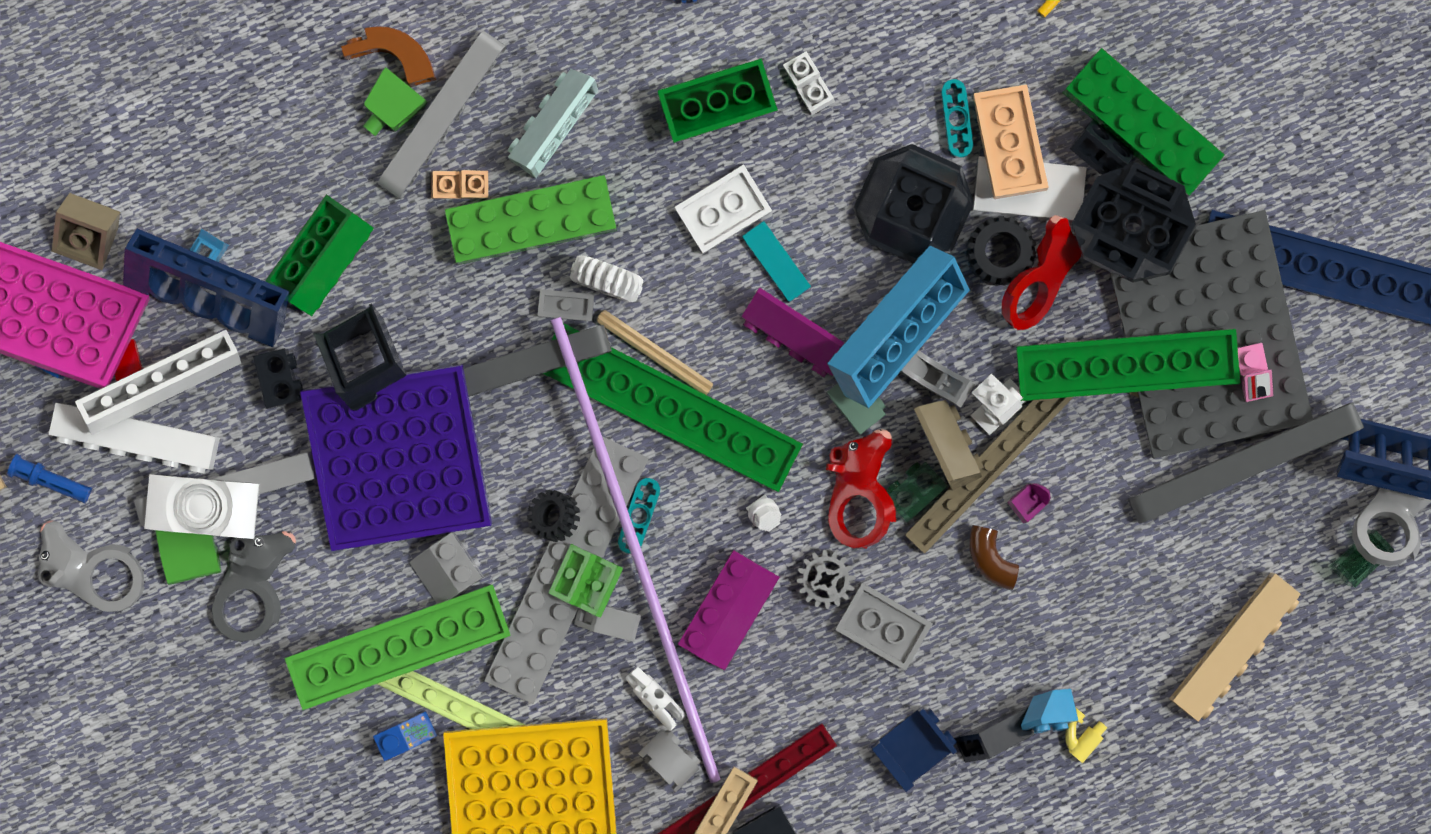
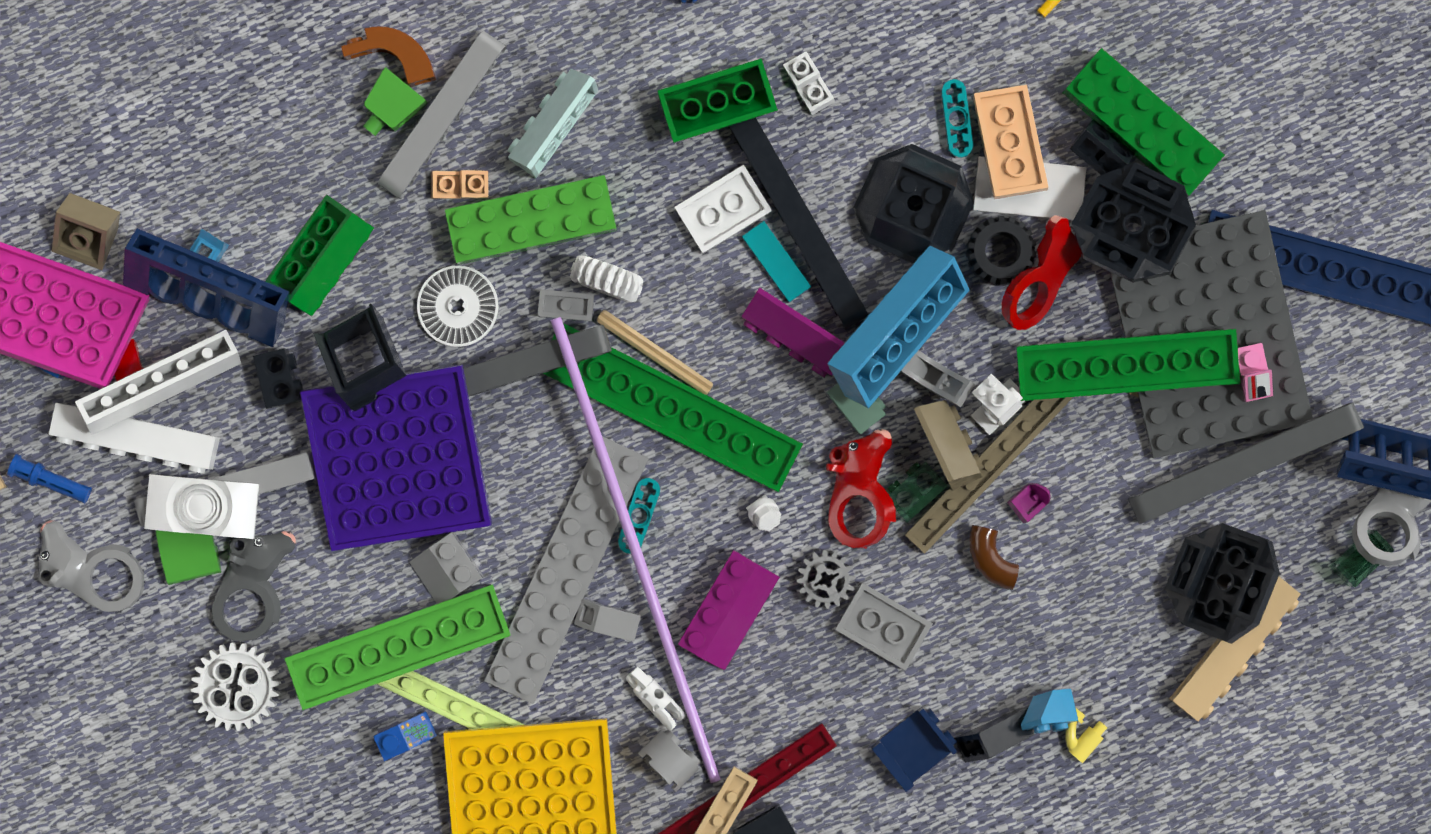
(260, 691): none -> white gear
(456, 284): none -> piece
(542, 509): black tyre -> none
(585, 580): bright green slope -> none
(799, 222): none -> black beam
(1203, 573): none -> black piece

